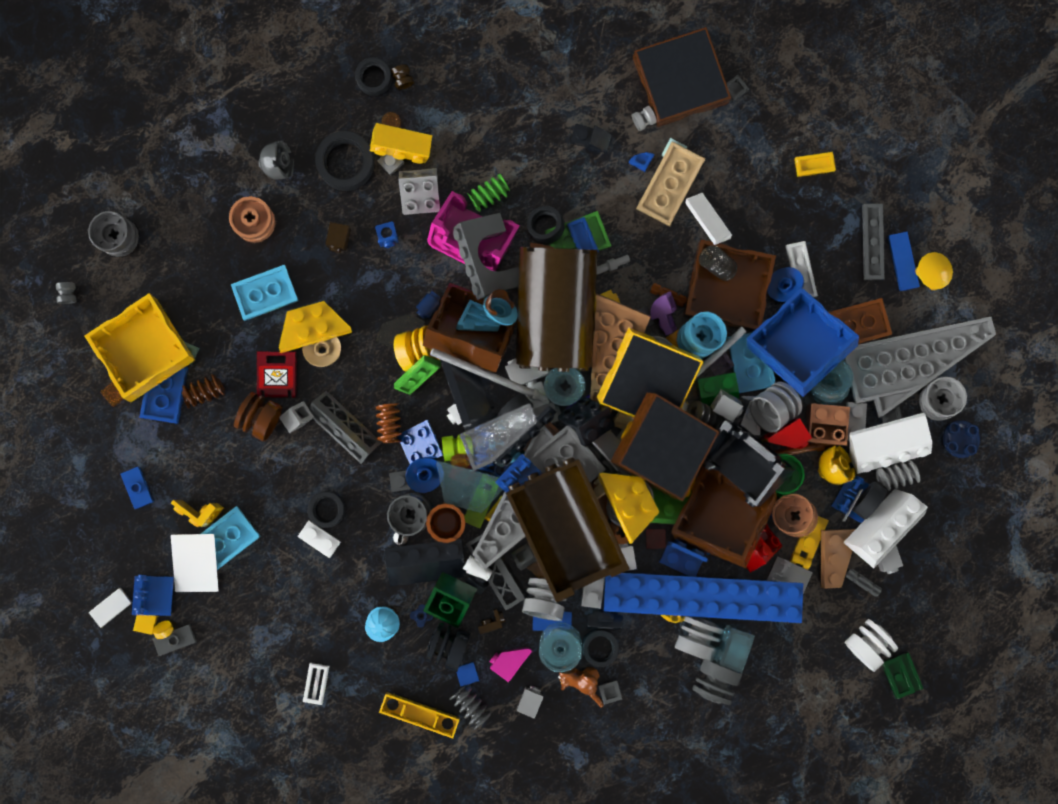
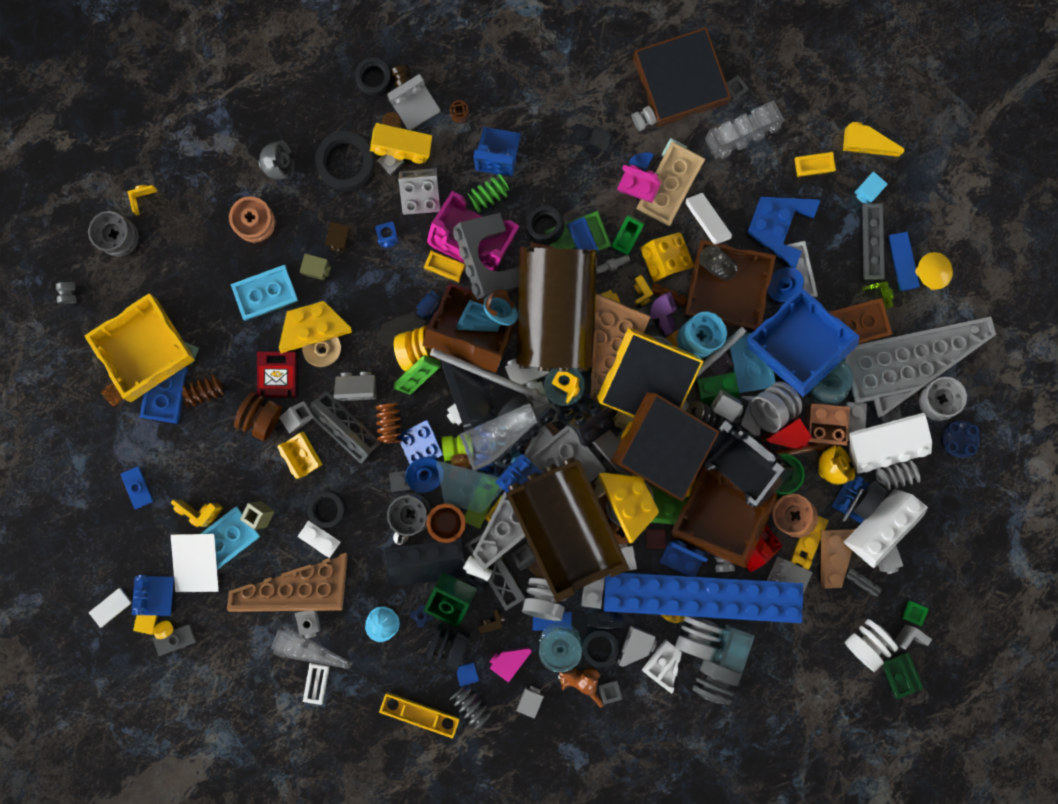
(139, 191): none -> yellow bracket
(257, 515): none -> olive brick
(292, 645): none -> clear wedge
(299, 455): none -> yellow bracket
(302, 589): none -> medium nougat wing
(310, 616): none -> light grey brick
(315, 267): none -> olive brick
(355, 387): none -> light grey slope
(413, 102): none -> light grey bracket
(444, 266): none -> yellow tile
(459, 115): none -> reddish brown wheel
(497, 152): none -> blue bracket
(571, 388): none -> yellow bracket
(627, 234): none -> green slope
(636, 646): none -> light grey slope
(639, 183): none -> dark pink bracket
(642, 288): none -> yellow bracket
(664, 665): none -> white wing
(666, 256): none -> yellow bracket
(724, 565): none -> light grey wheel
(744, 129): none -> clear wedge
(773, 220): none -> blue wing
(867, 140): none -> yellow slope
(870, 188): none -> medium azure brick
(886, 292): none -> clear neon green bracket
(911, 633): none -> light grey panel
(915, 613): none -> green plate

